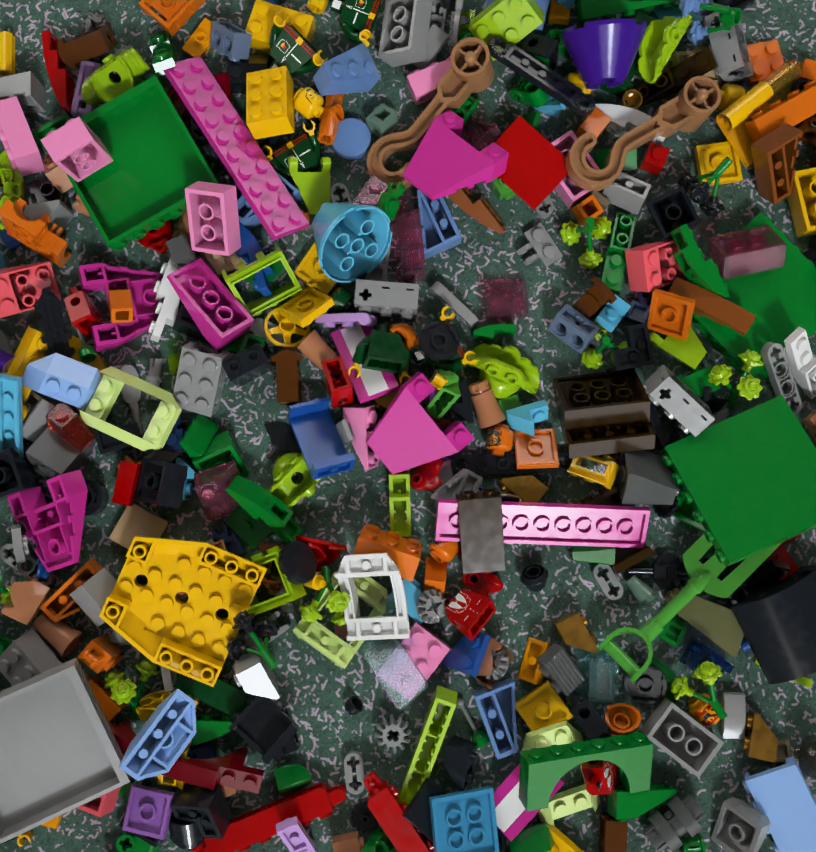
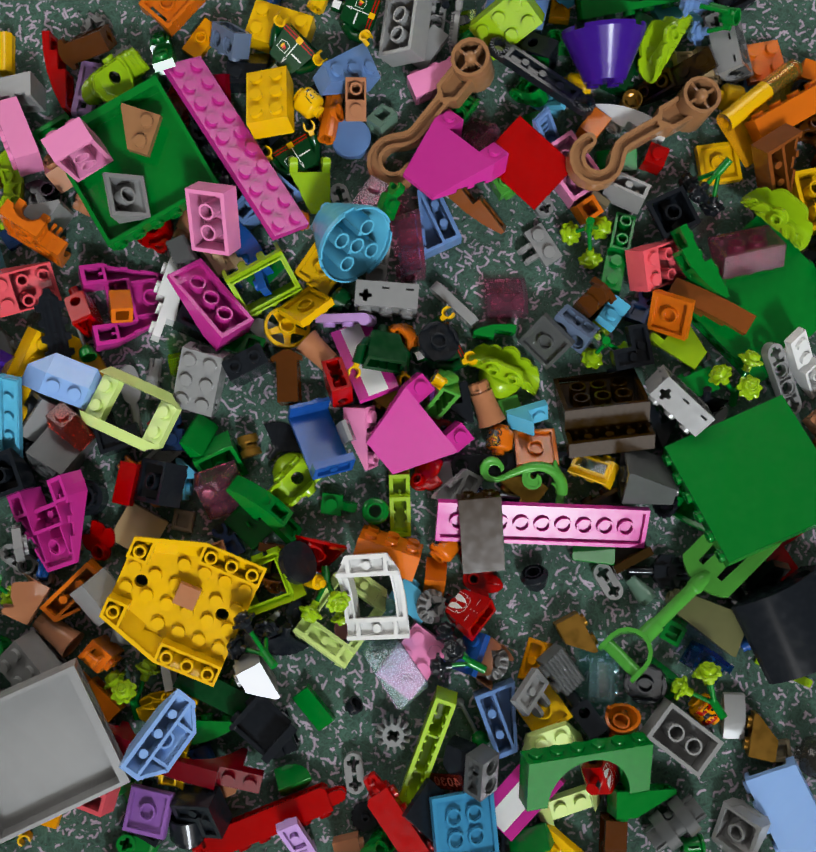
(99, 540): none -> red plate
(126, 197): none -> light grey slope
(140, 129): none -> medium nougat wing
(183, 520): none -> dark tan tile
(187, 595): none -> nougat tile
(247, 449): none -> pearl gold wheel
(285, 643): none -> black hand
(293, 613): none -> black piece
(313, 708): none -> green slope
(334, 504): none -> green plate
(355, 99): none -> nougat slope
(375, 511): none -> green head
(448, 781): none -> clear red sticker
(452, 651): none -> black plant
(481, 772): none -> dark grey brick
(531, 692): none -> light grey hinge
(545, 125): none -> medium blue slope
(546, 341): none -> dark grey plate
(560, 481): none -> bright green plant
(783, 213): none -> lime piece

